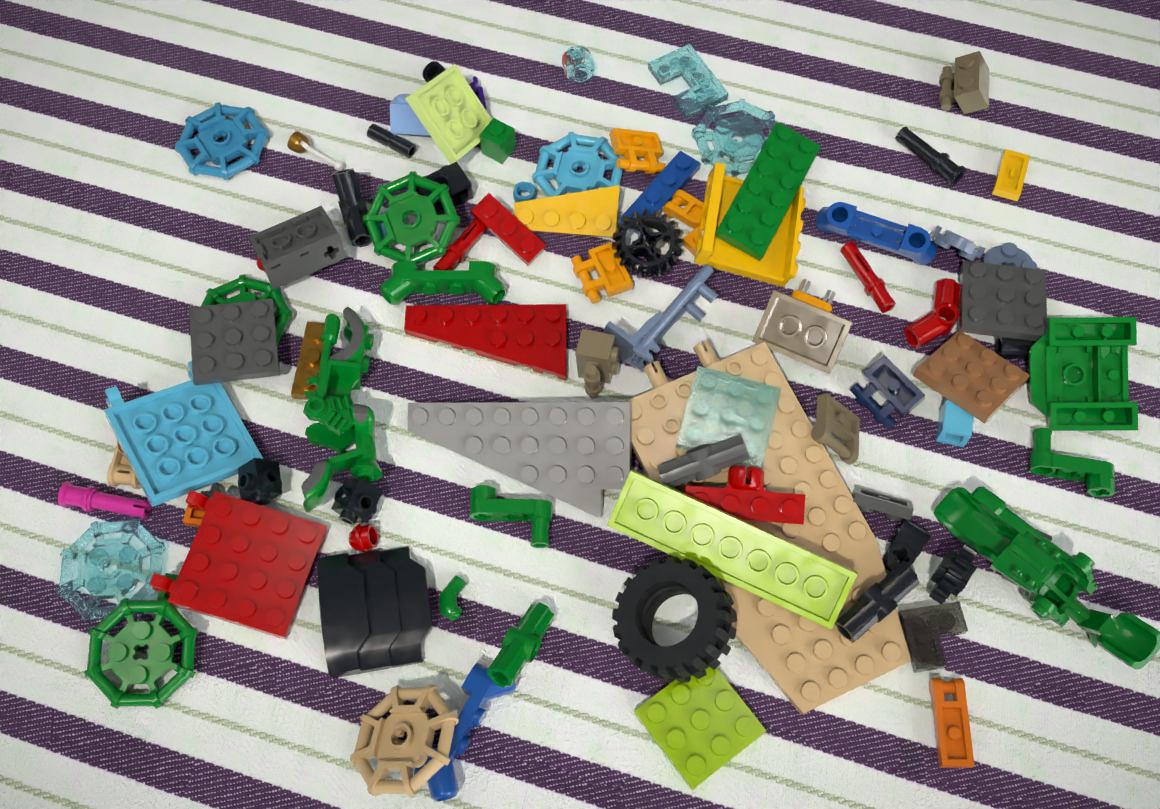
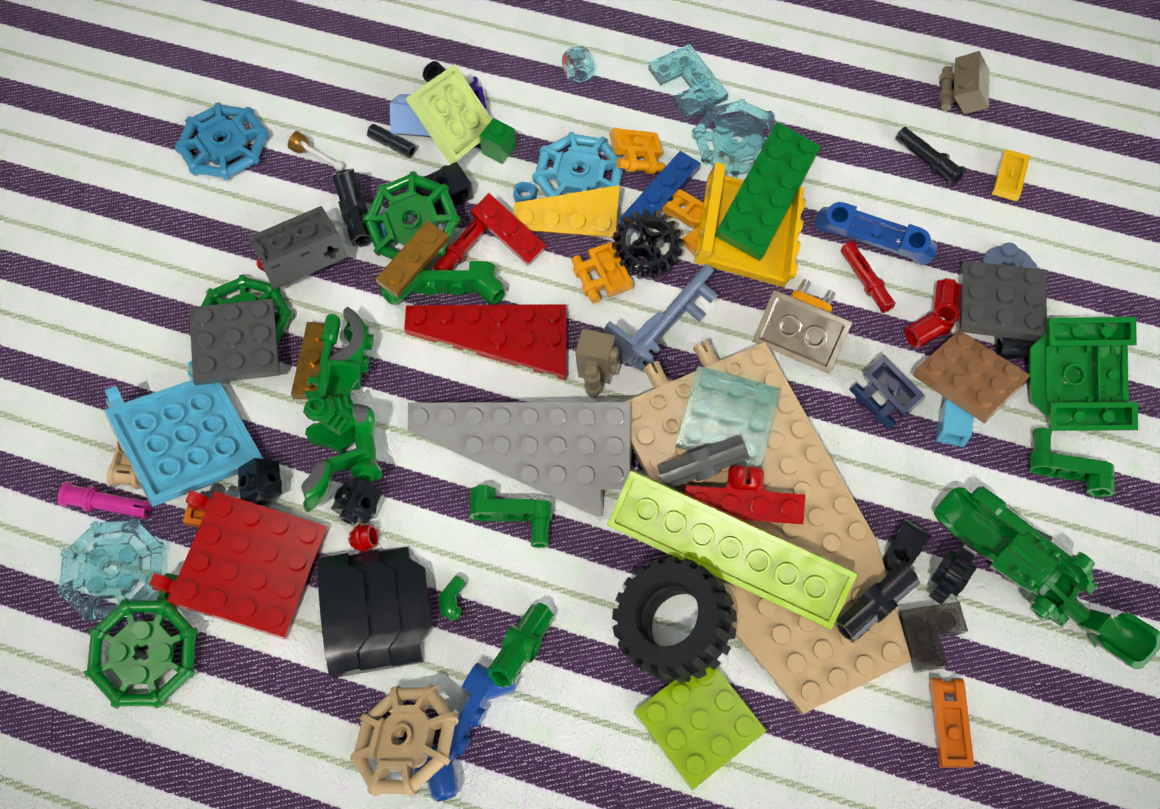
(412, 259): none -> pearl gold plate
(836, 418): dark tan plate -> none
(893, 507): dark grey plate -> none
(950, 238): sand blue plate -> none

